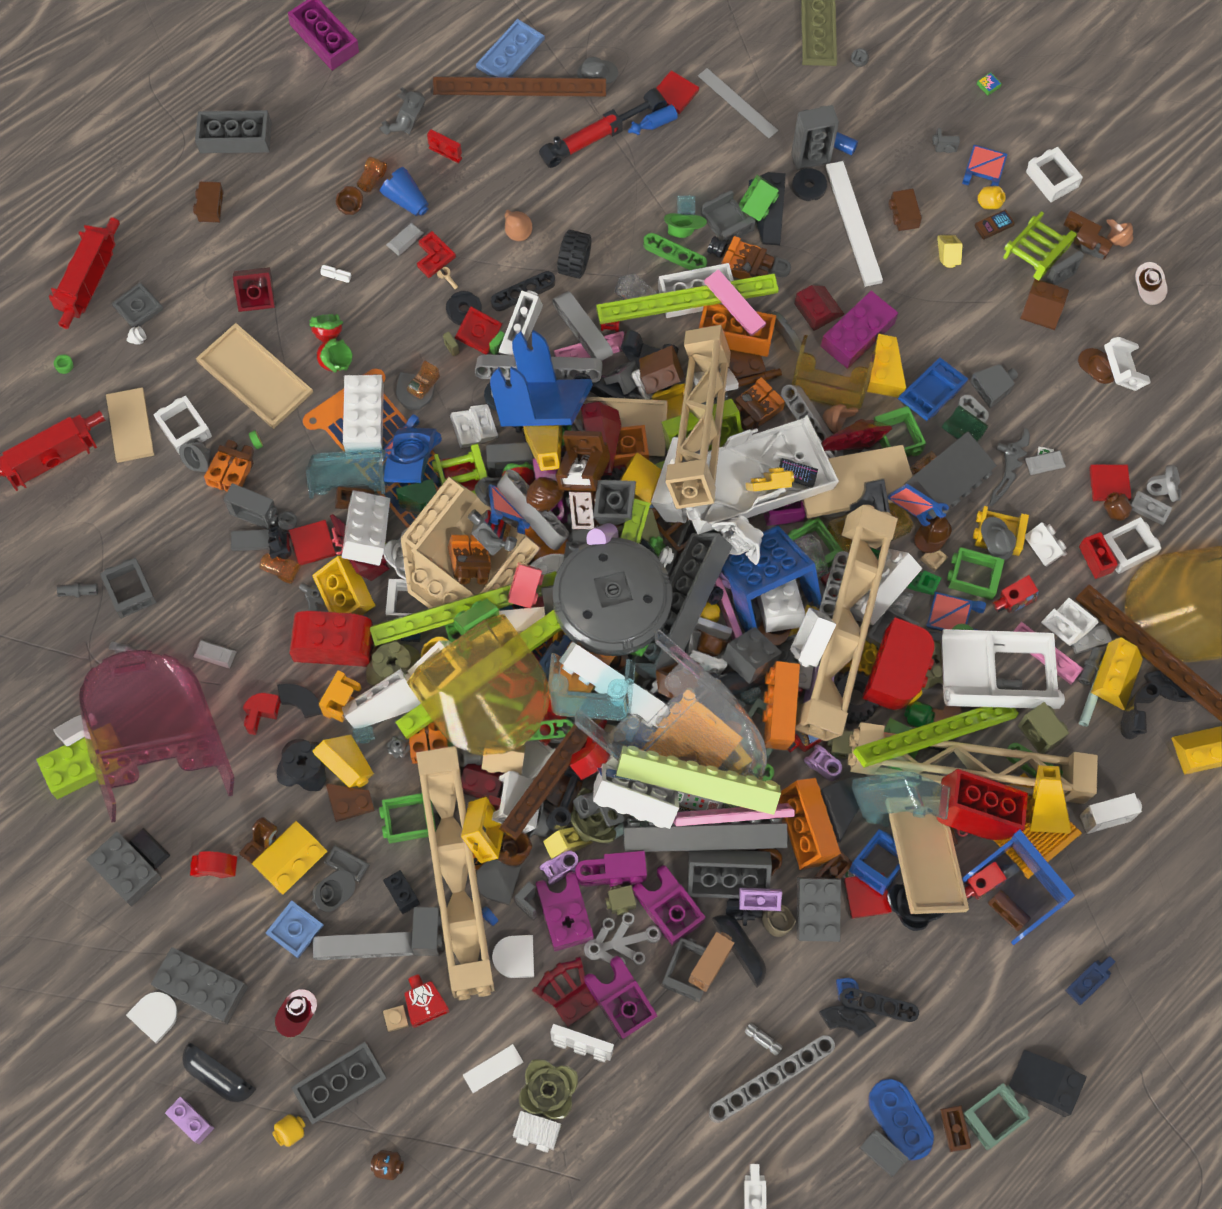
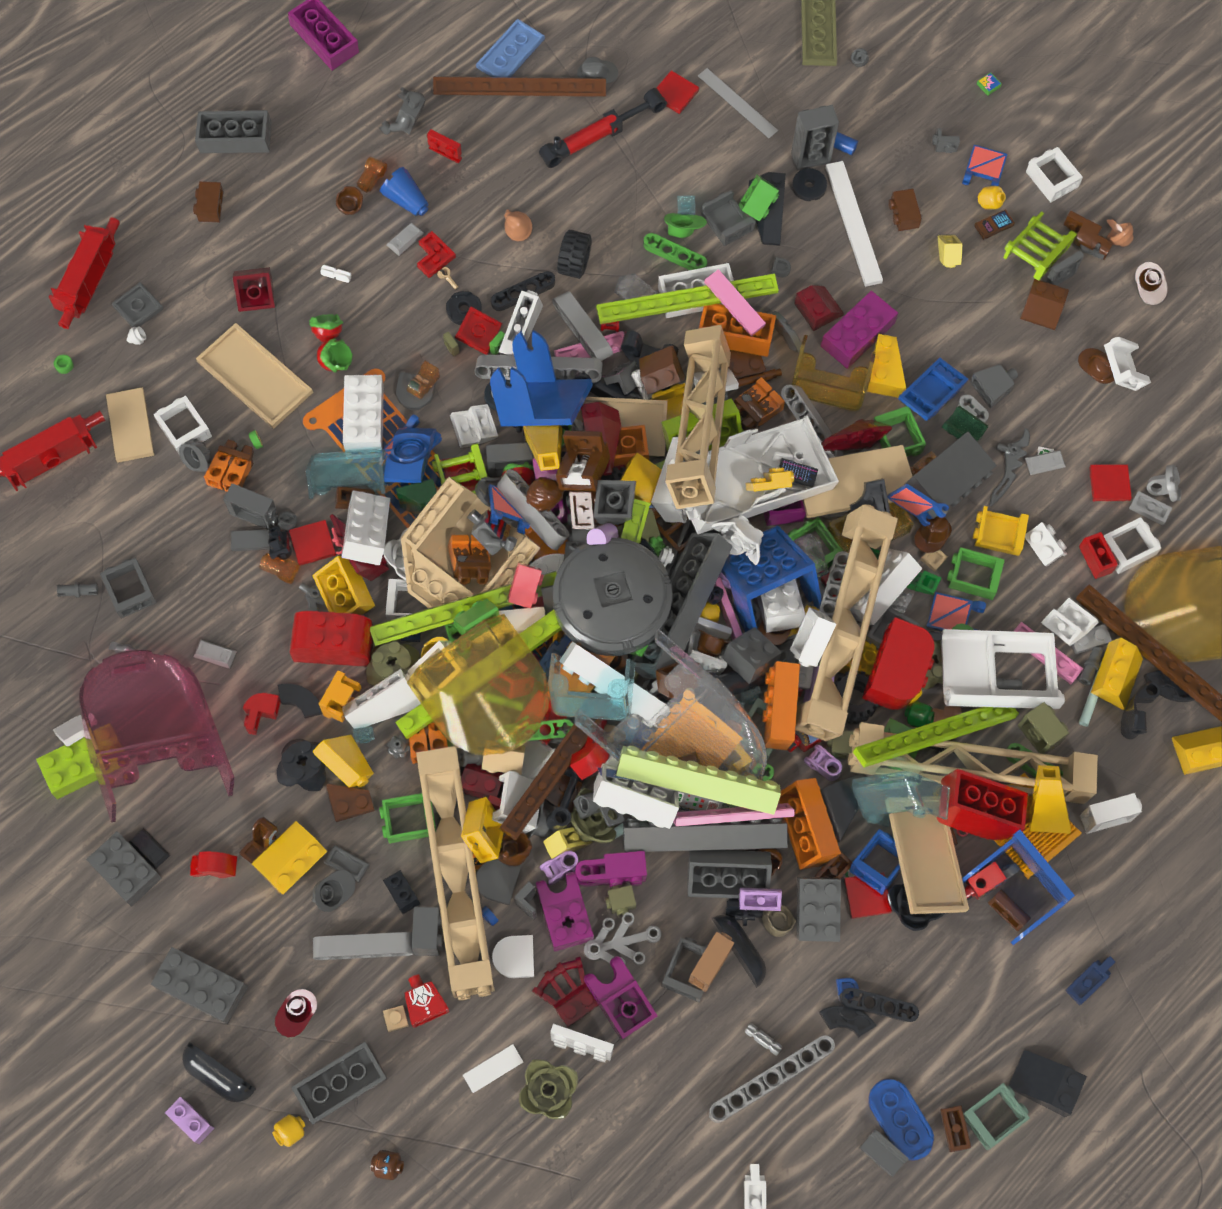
(154, 1015): white tile -> none
(294, 929): medium blue plate -> none
(536, 1131): white brick -> none
(655, 119): blue wheel -> none
(668, 900): magenta brick -> none
(717, 247): black wheel -> none
(747, 259): hips -> none
(837, 415): nougat hat -> none
(998, 538): dark grey piece -> none
(1022, 591): red torso -> none
(1117, 506): reddish brown head -> none

